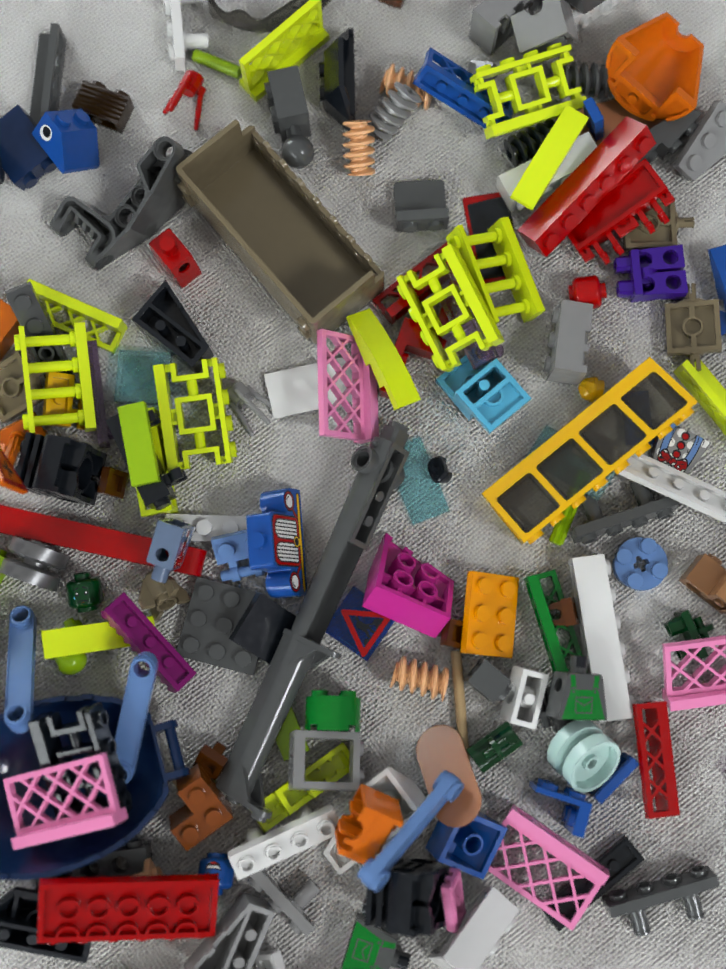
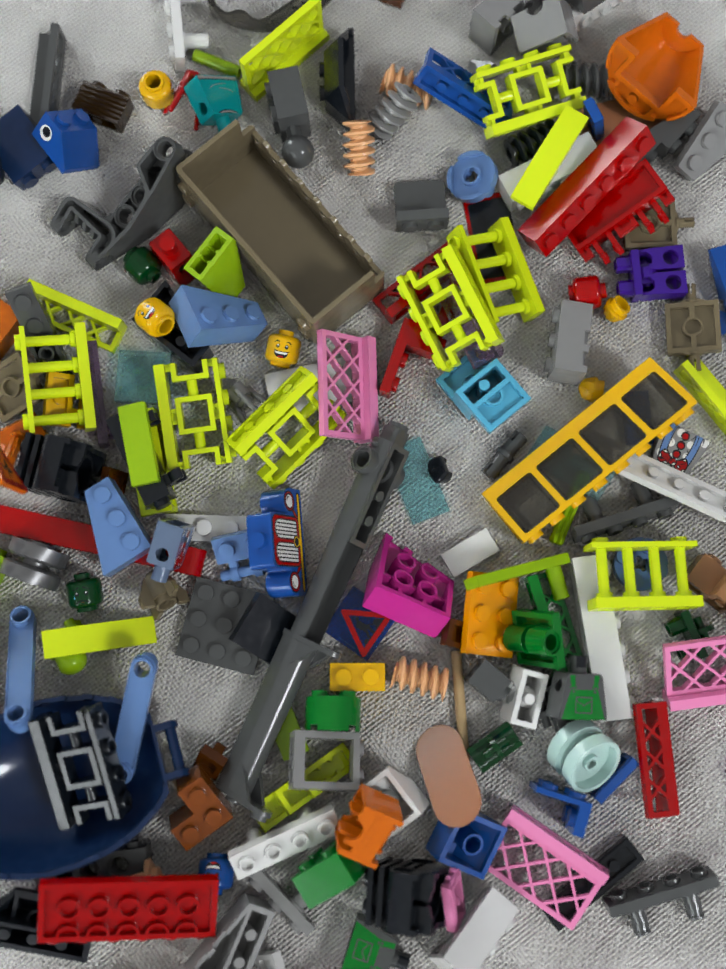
(74, 823): bright pink fence -> none
(116, 527): none -> medium blue wedge
(142, 265): none -> dark green head
(145, 637): magenta gear -> none
(155, 317): none -> yellow head
(156, 89): none -> yellow head
(215, 99): none -> teal torso
(215, 318): none -> medium blue wedge
(218, 264): none -> lime slope
(271, 417): none -> neon yellow fence
(283, 349): none -> yellow head
(326, 875): none -> green brick
(357, 676): none -> yellow brick
(375, 872): medium blue piece -> none
(383, 357): neon yellow slope -> none
(469, 552): none -> white tile
(482, 186): none -> medium blue plate
(504, 455): none -> dark grey pin
(536, 638): none -> green plate
(550, 564): none -> lime piece
(568, 610): reddish brown tile -> none
(616, 309): none -> yellow plate
(631, 598): none -> neon yellow fence

